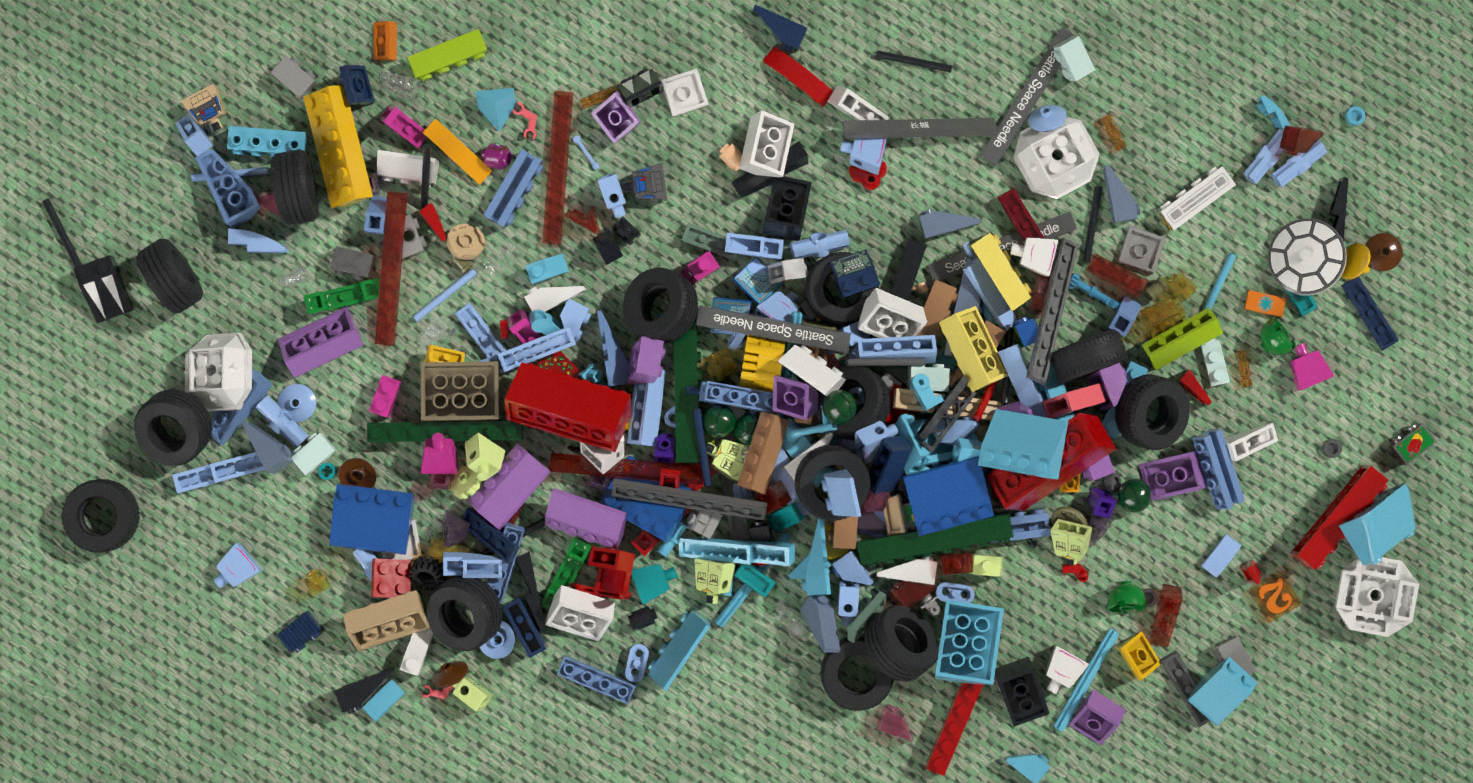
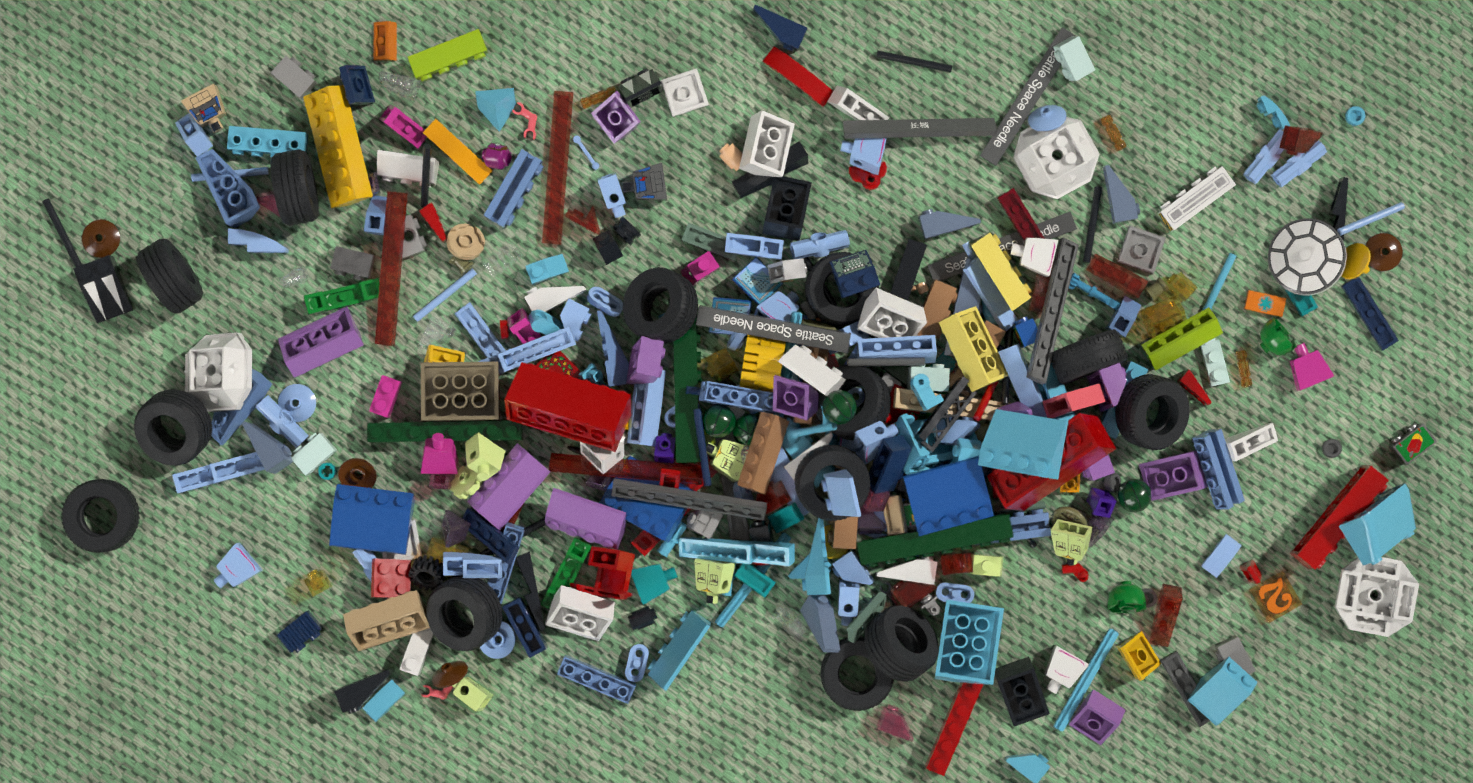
(107, 245): none -> reddish brown dish
(605, 301): none -> light blue plate
(1371, 218): none -> light blue bar

